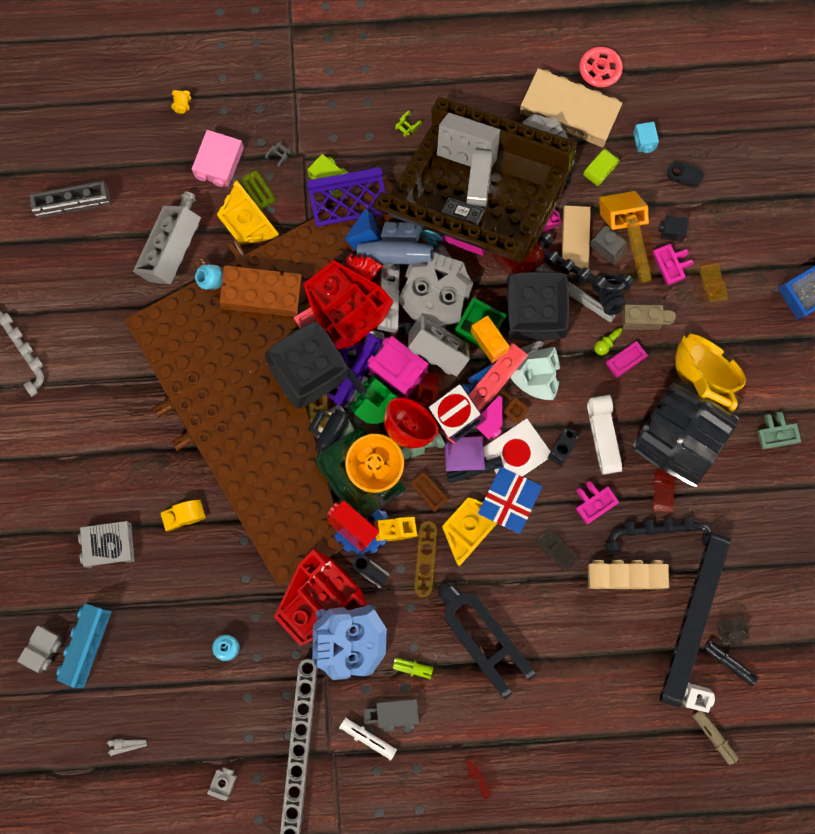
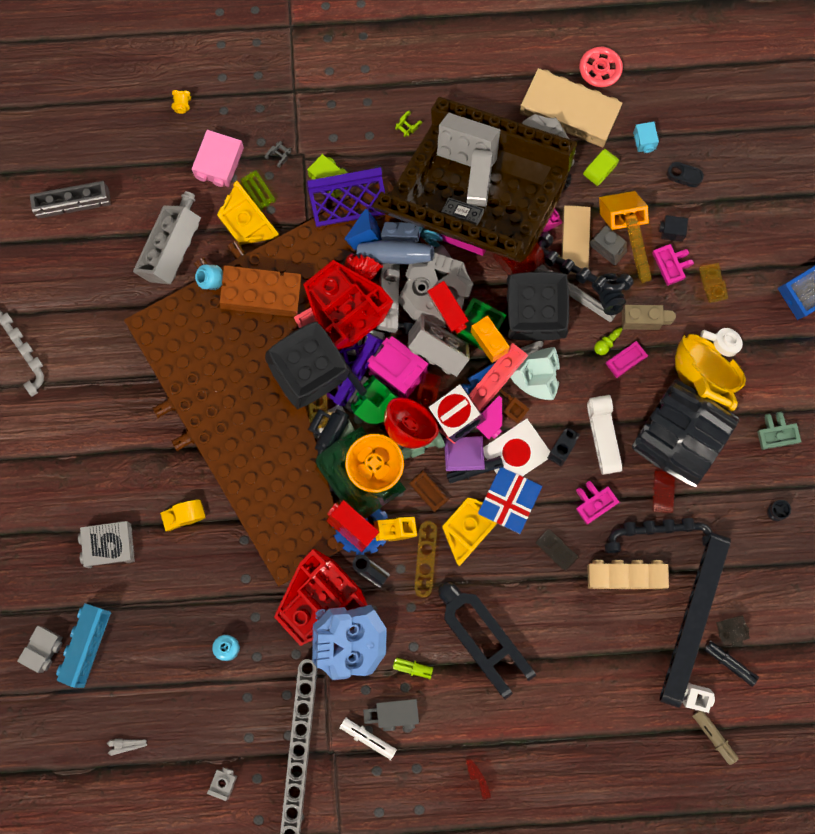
(448, 307): none -> red brick
(725, 341): none -> white piece
(782, 507): none -> black wheel

